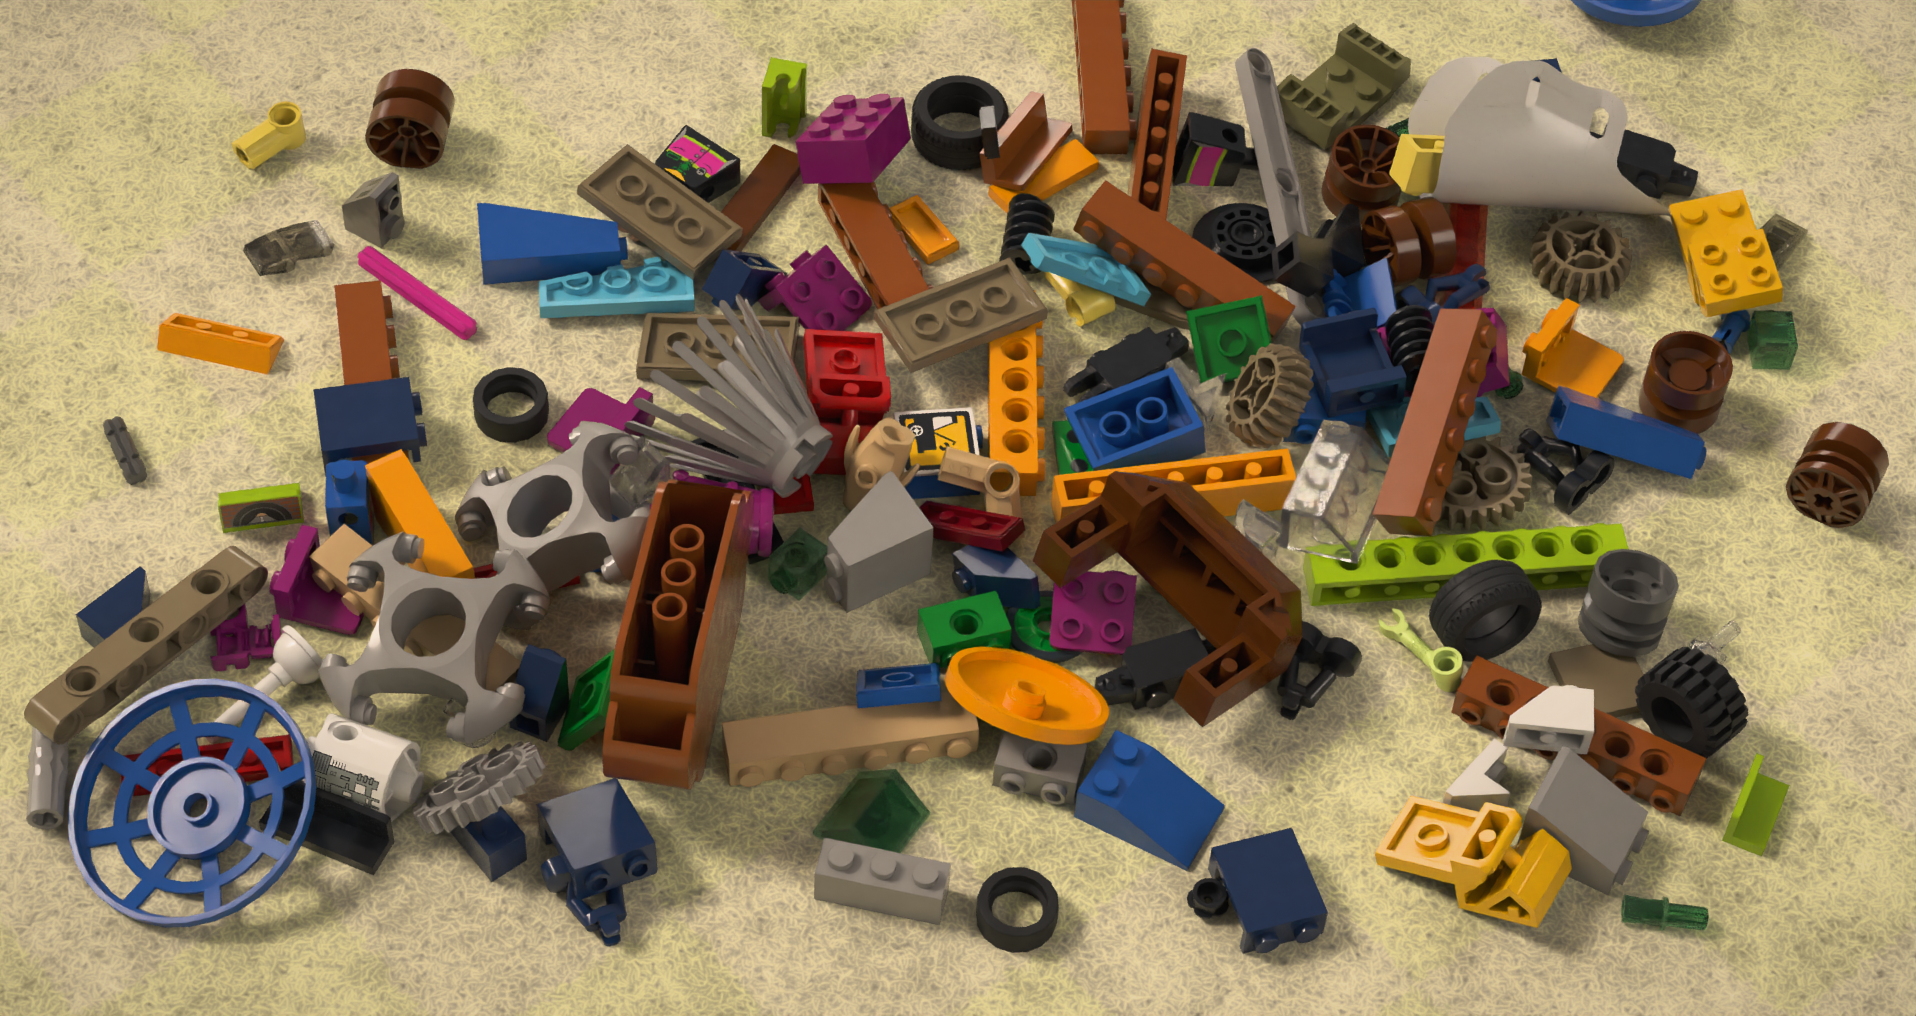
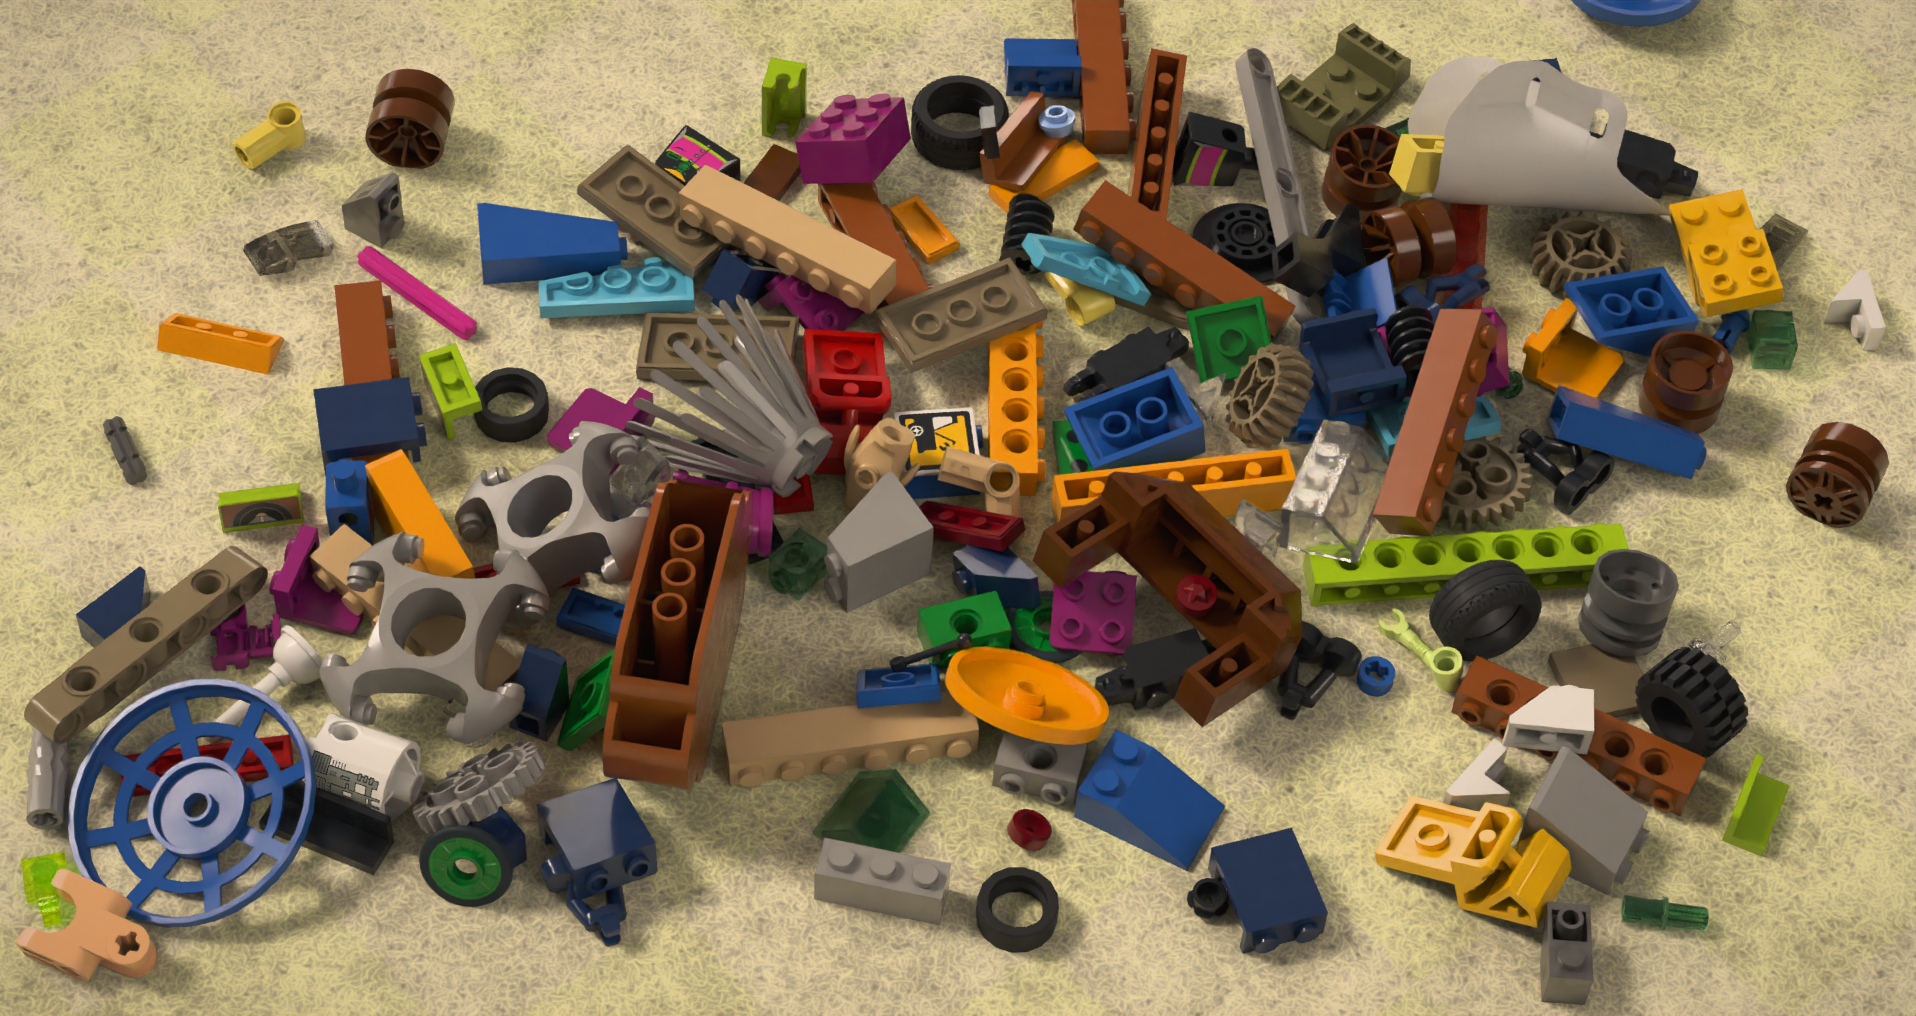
(37, 879): none -> clear neon green plate
(95, 935): none -> light nougat piece
(449, 386): none -> lime panel
(473, 844): none -> wheel
(591, 616): none -> blue plate
(788, 239): none -> tan brick
(899, 663): none -> black hinge
(1029, 829): none -> dark red tile
(1042, 67): none -> blue bracket
(1057, 121): none -> light blue plate
(1196, 596): none -> dark red tile
(1383, 669): none -> blue bush
(1566, 954): none -> flat silver slope
(1632, 308): none -> blue slope
(1859, 305): none -> white slope

